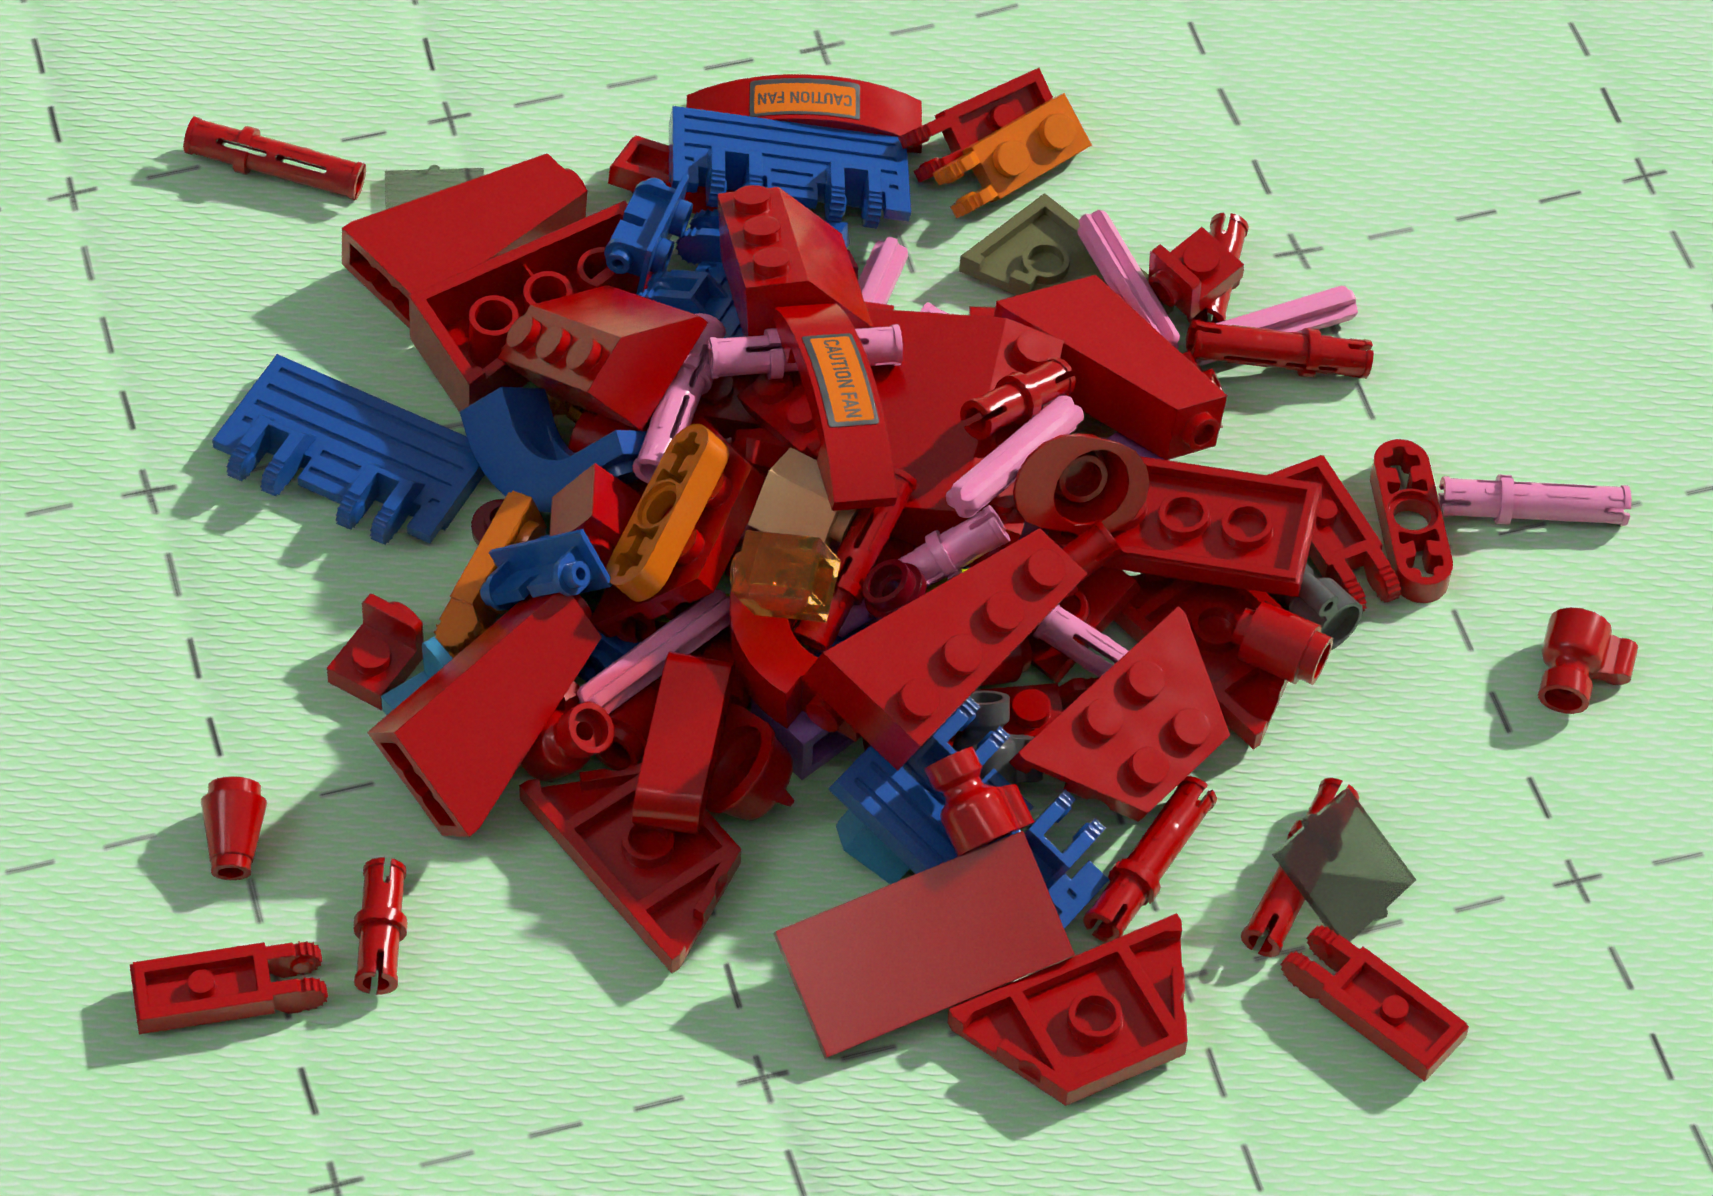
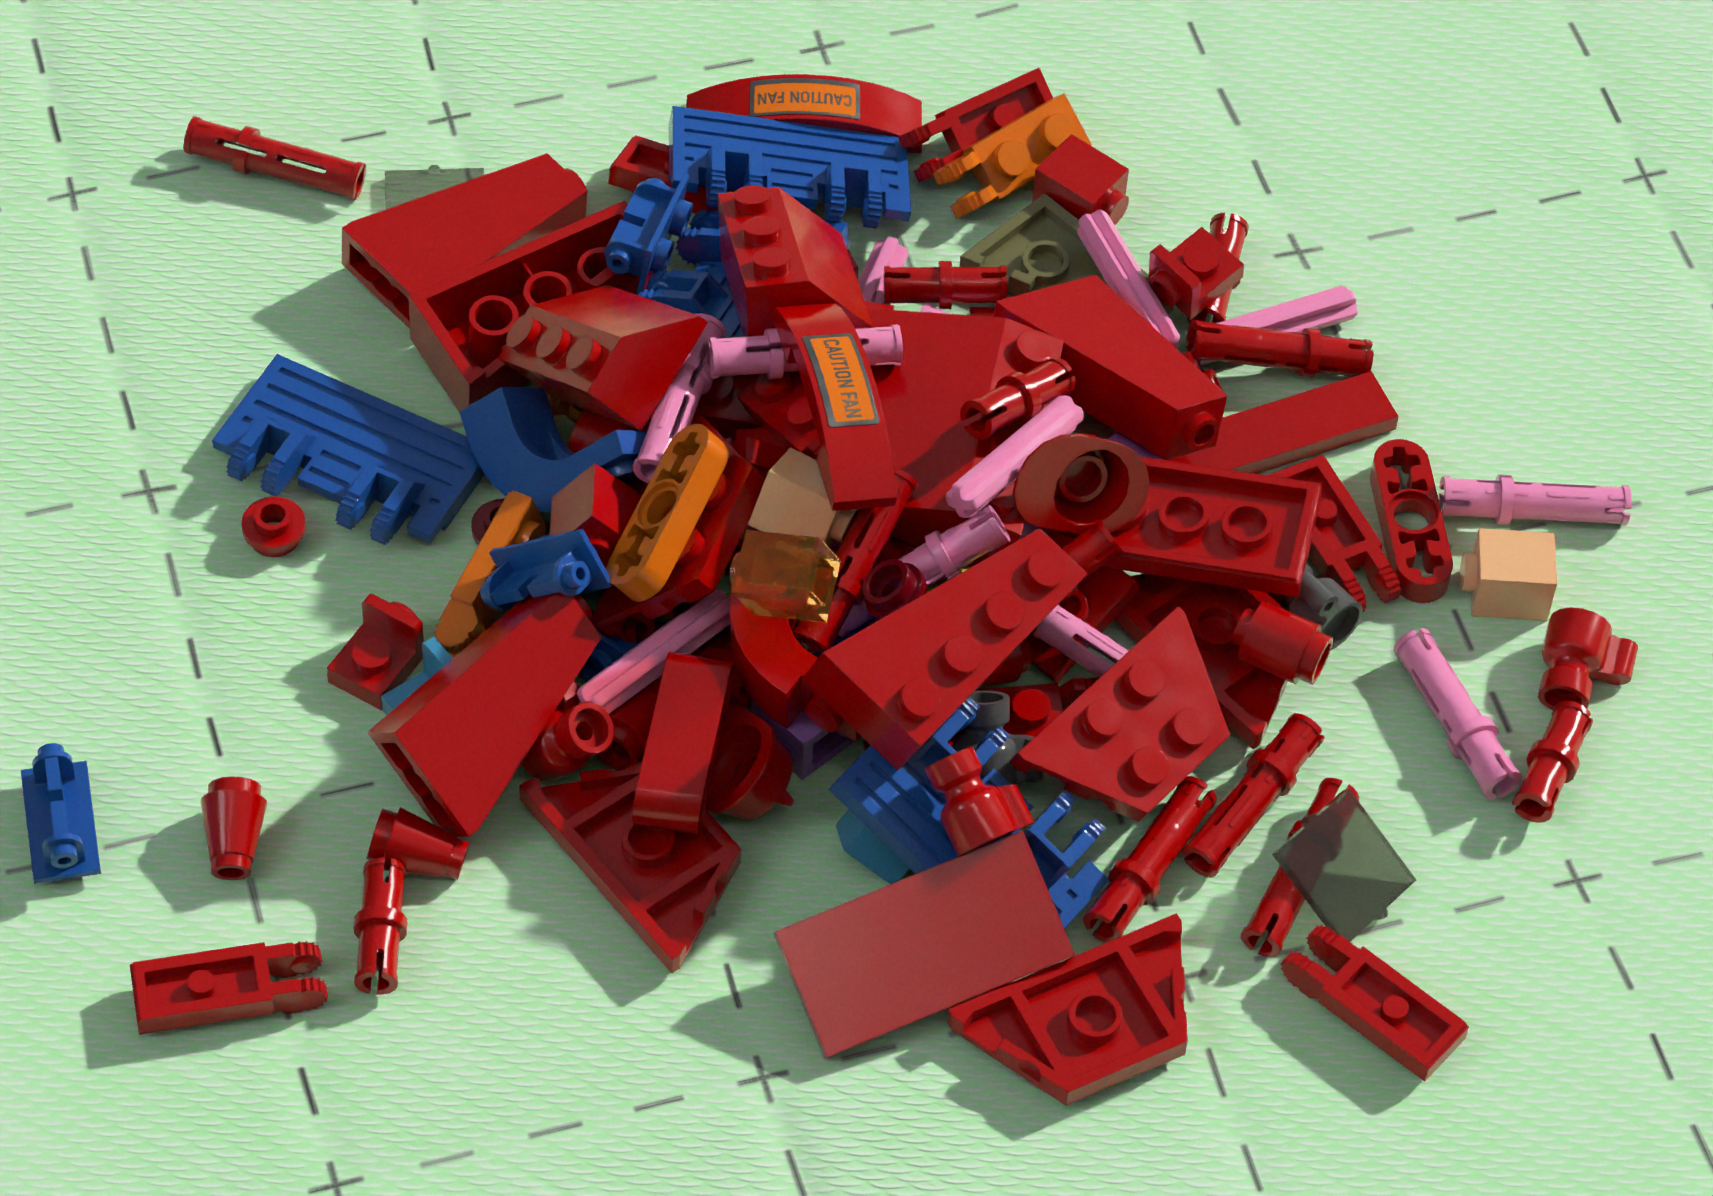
(59, 816): none -> blue hinge
(278, 538): none -> red plate
(417, 844): none -> red cone
(944, 284): none -> red pin
(1083, 180): none -> red brick
(1268, 775): none -> red pin
(1300, 426): none -> red tile
(1469, 733): none -> bright pink pin
(1510, 574): none -> light nougat brick
(1552, 761): none -> red pin

